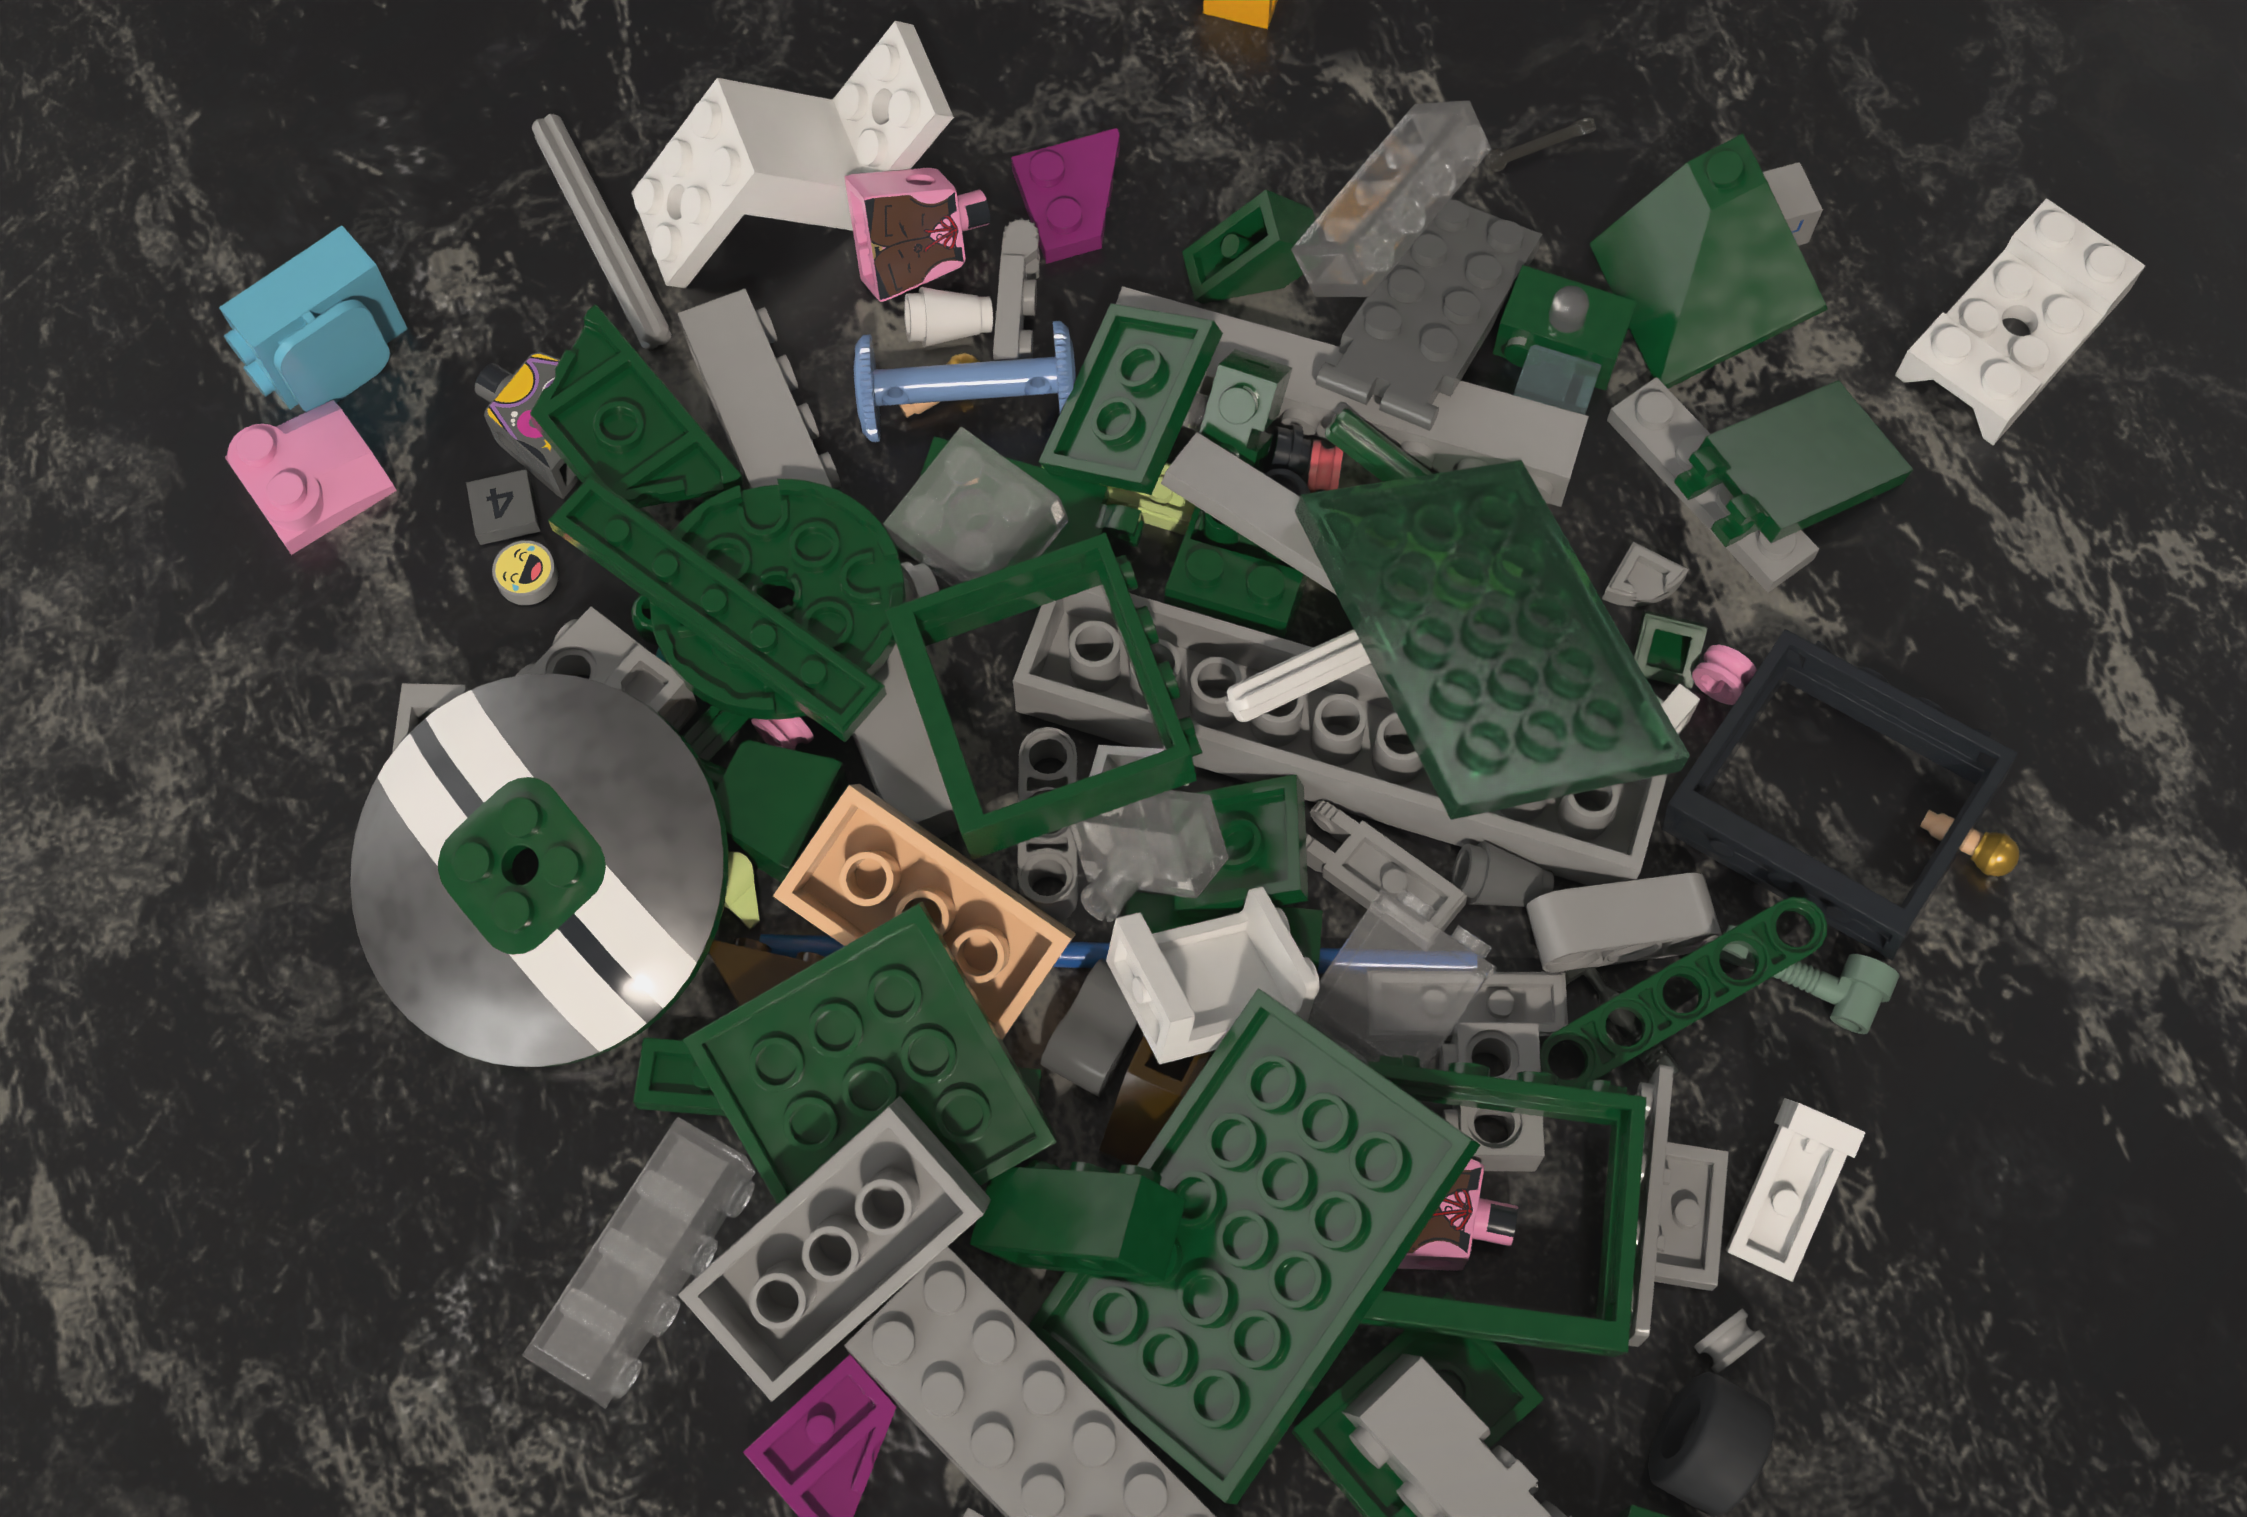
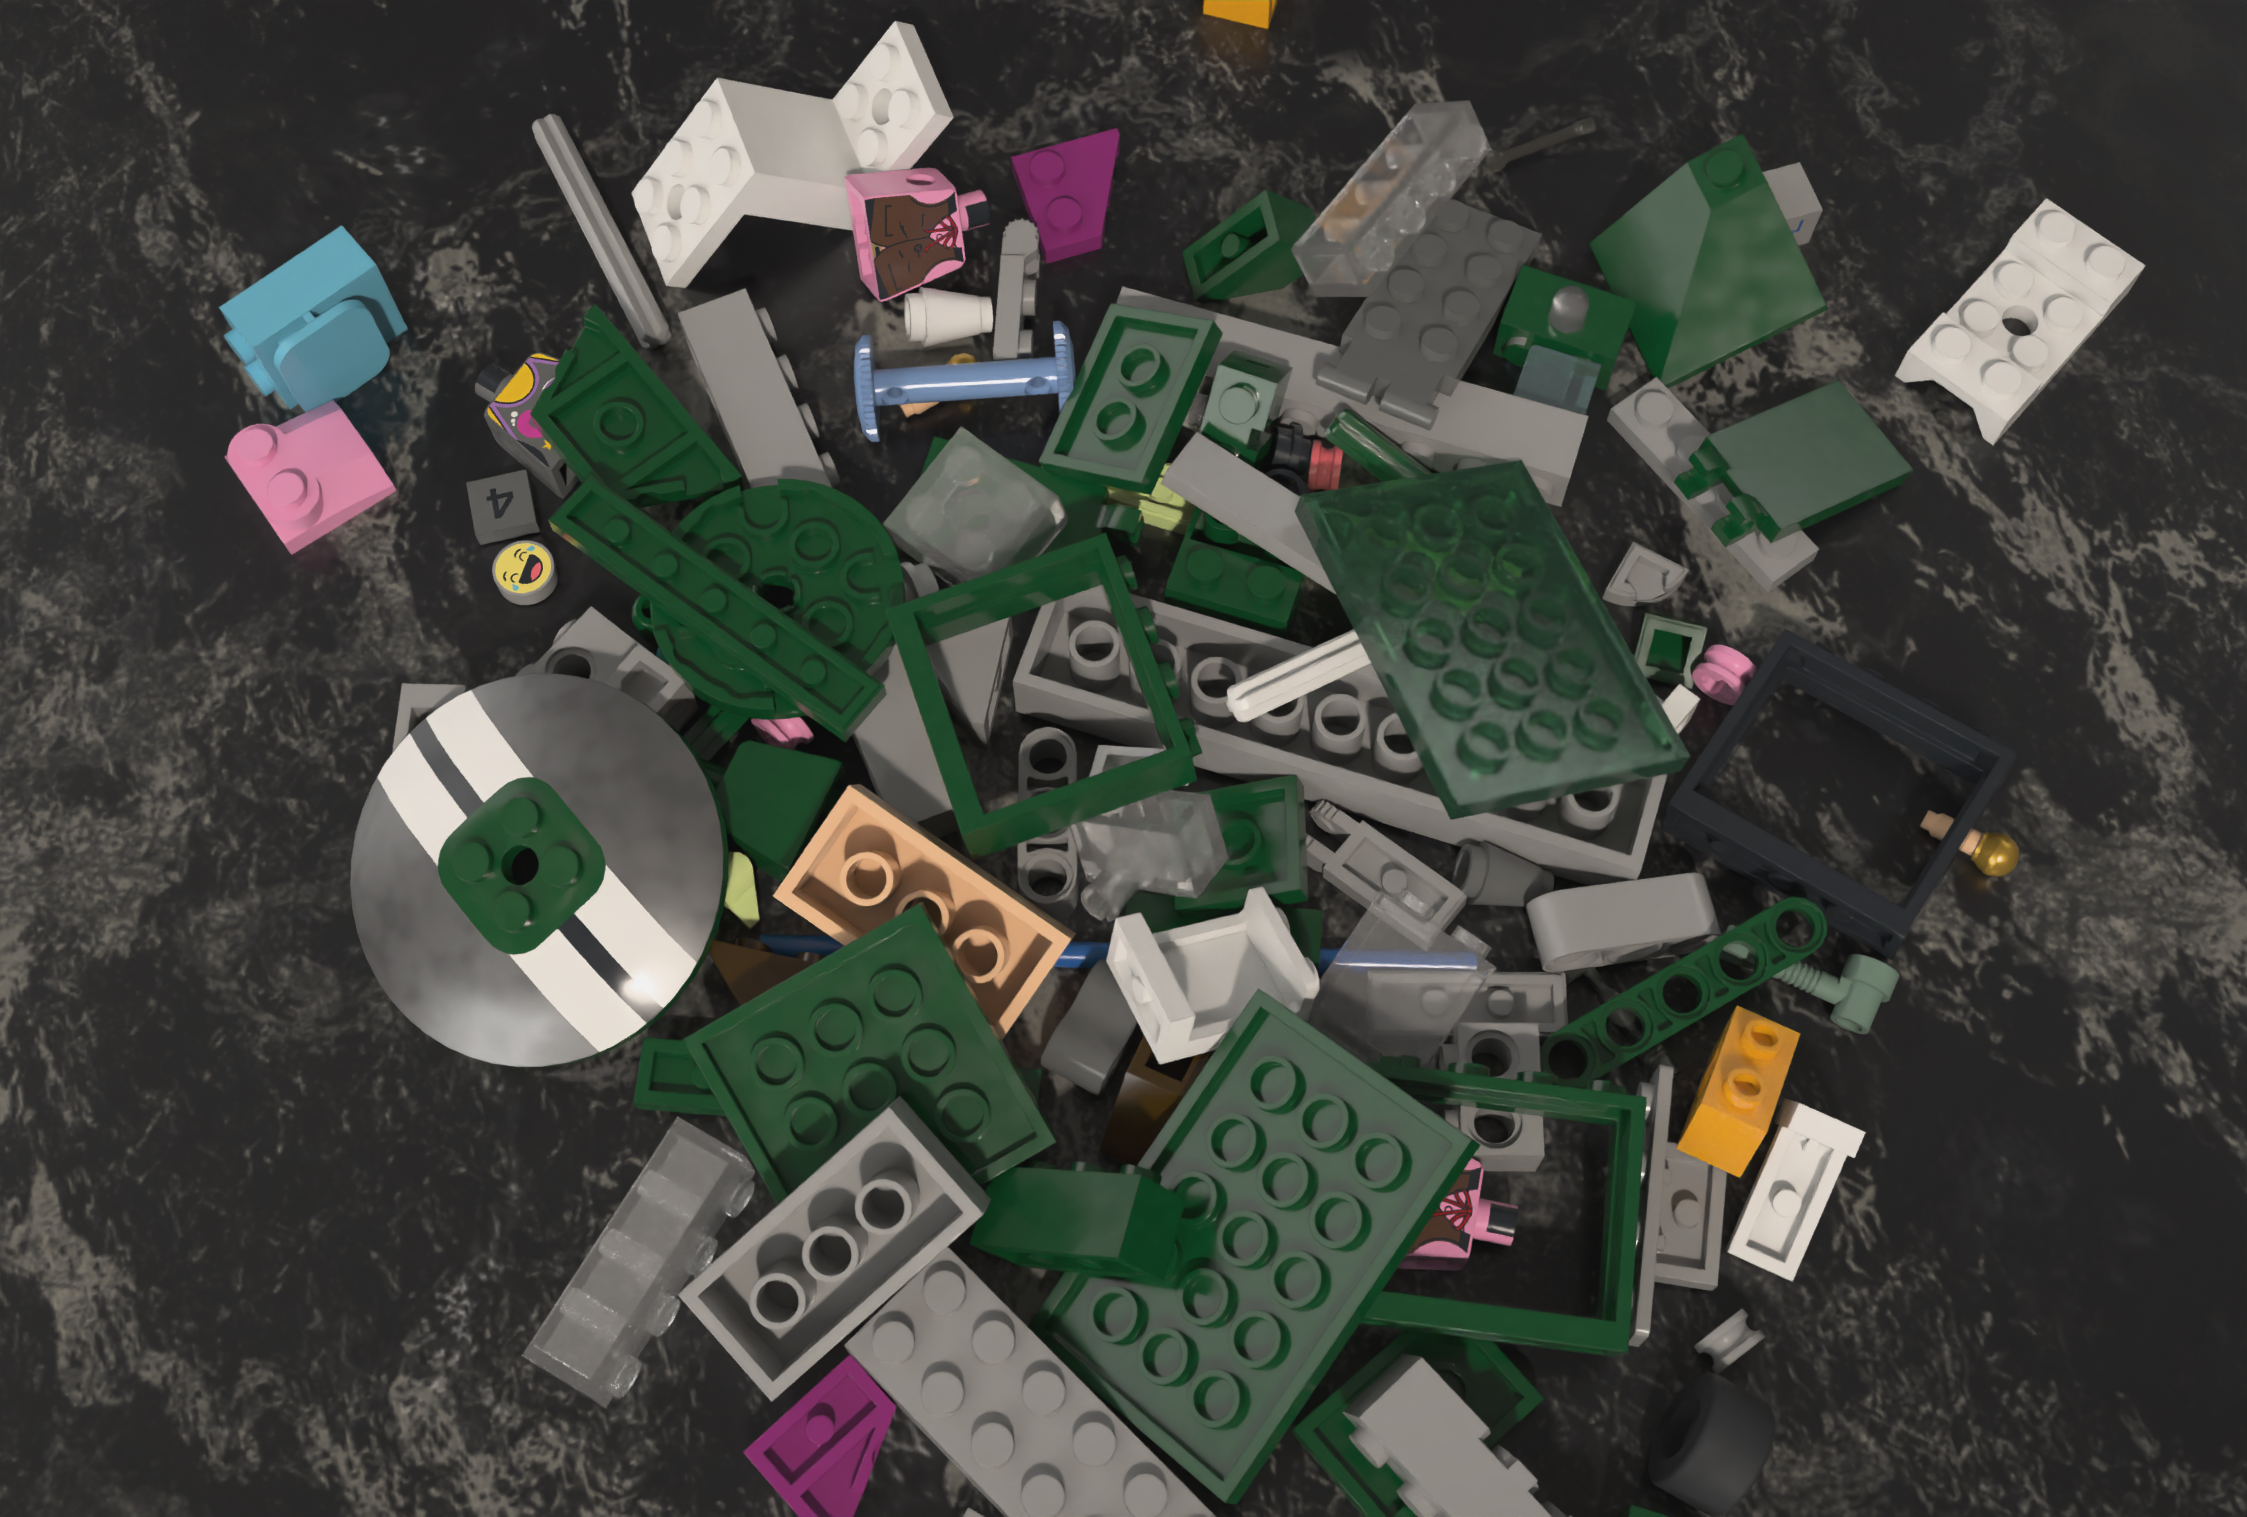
(972, 675): none -> light grey slope
(1738, 1091): none -> light orange brick

